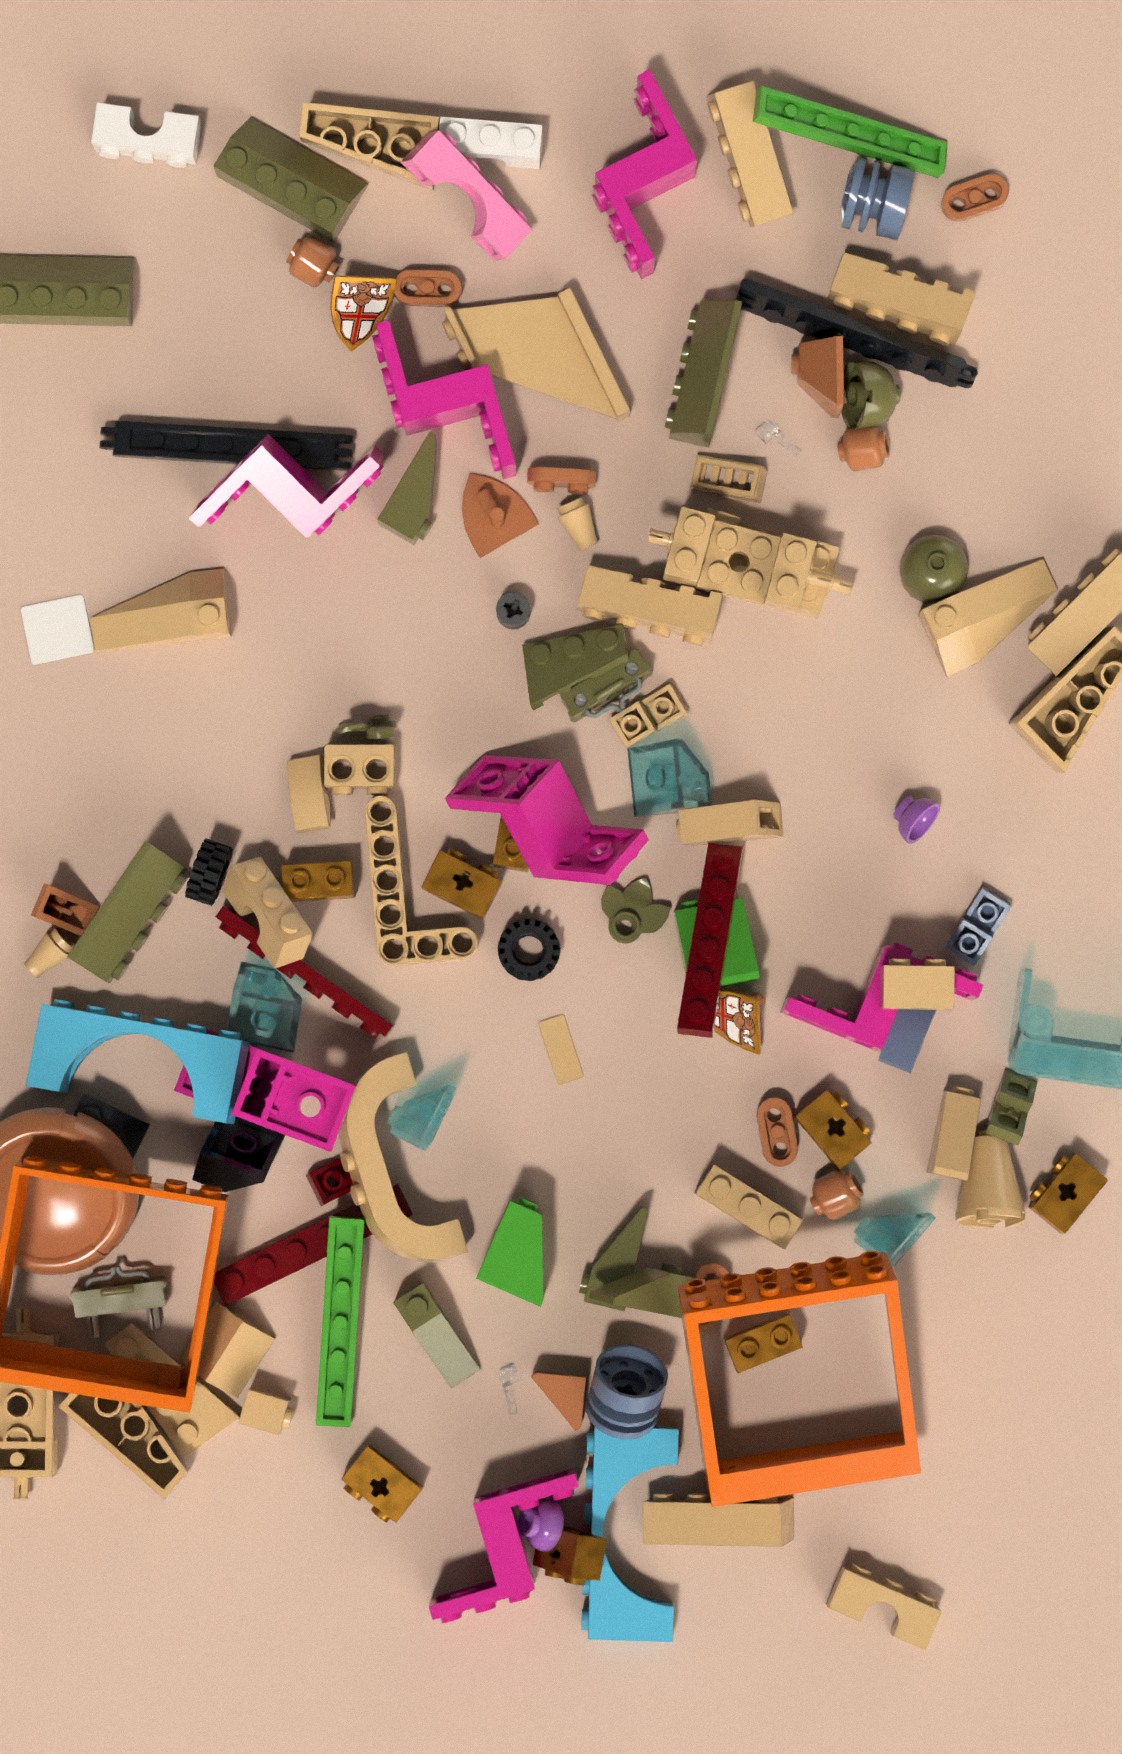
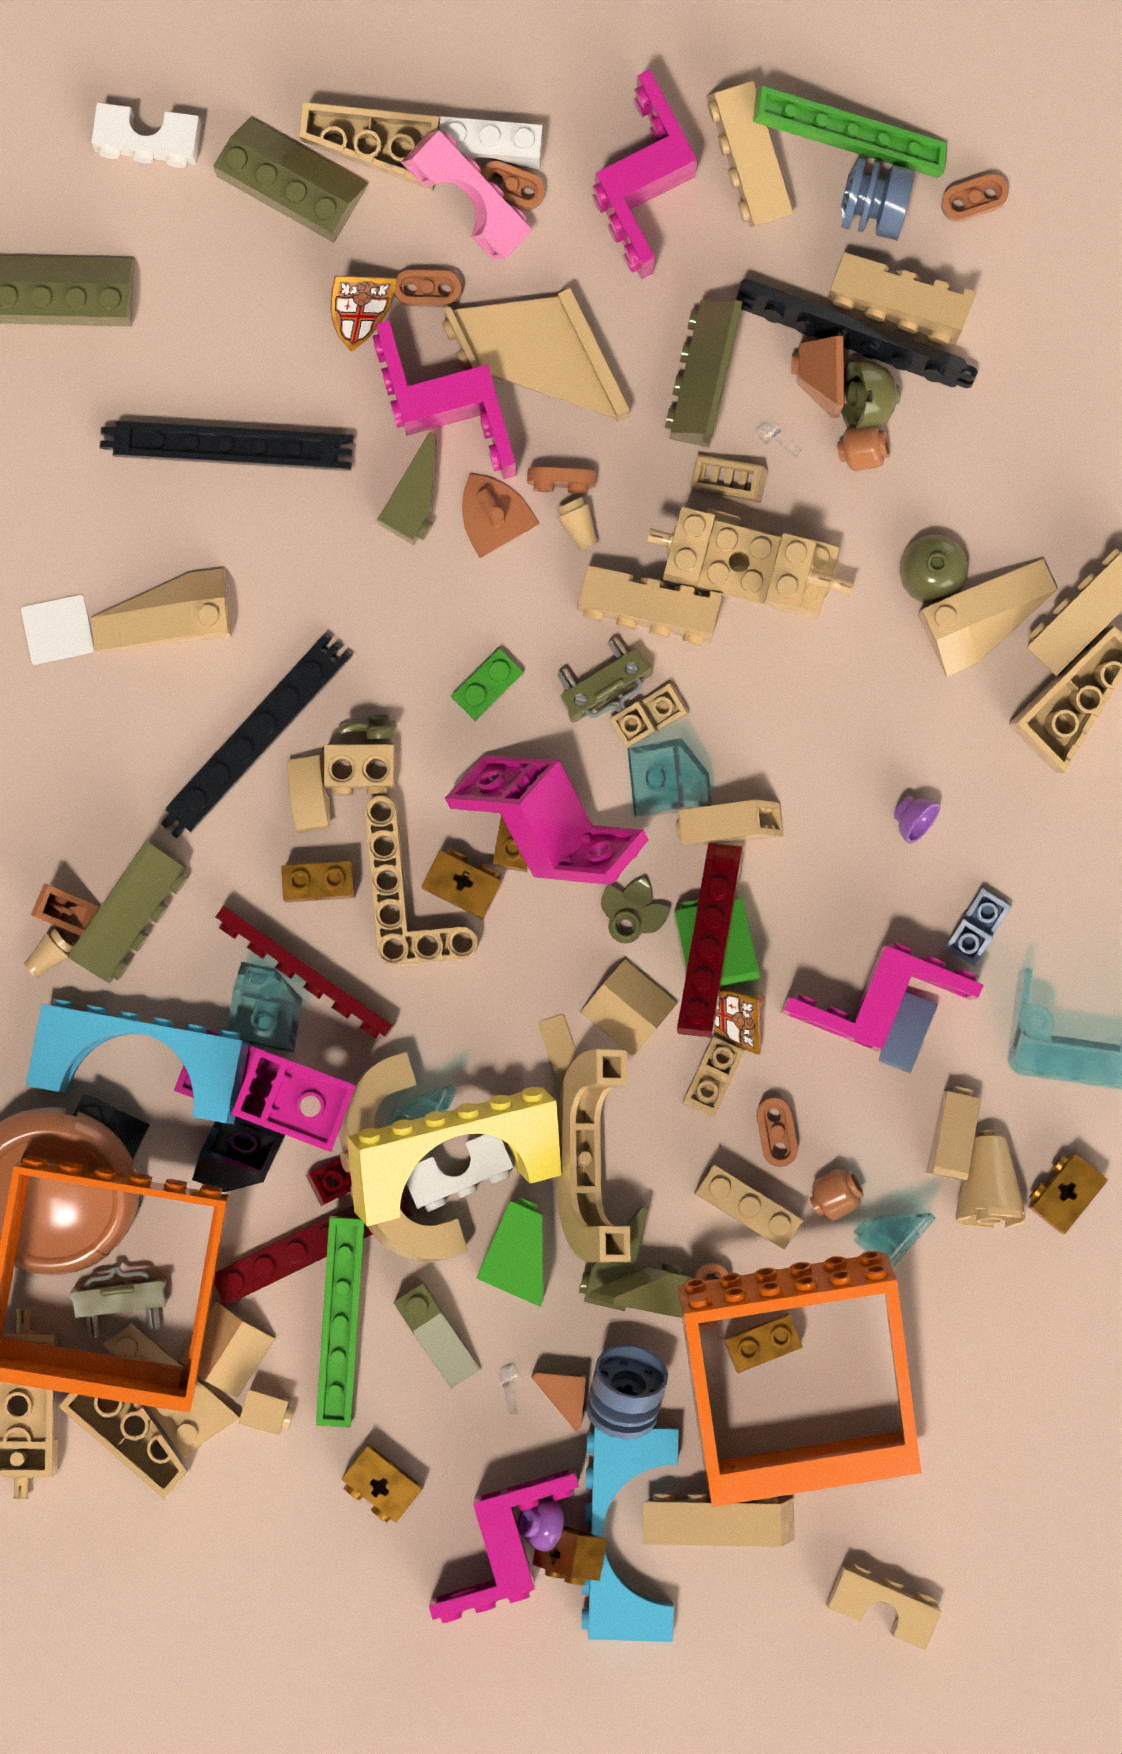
(208, 872): black tyre -> none
(255, 736): none -> black hinge
(283, 931): tan arch -> none
(289, 487): bracket -> none
(312, 261): nougat head -> none
(387, 1155): none -> light yellow arch
(487, 685): none -> bright green plate
(488, 1161): none -> white arch
(510, 616): dark grey wheel -> none
(513, 964): black tyre -> none
(514, 182): none -> nougat plate
(564, 661): olive wing -> none
(579, 1186): none -> tan arch
(628, 1007): none -> tan slope
(713, 1077): none -> tan slope
(837, 1148): pearl gold brick -> none
(917, 986): tan brick -> none
(1011, 1107): olive slope -> none

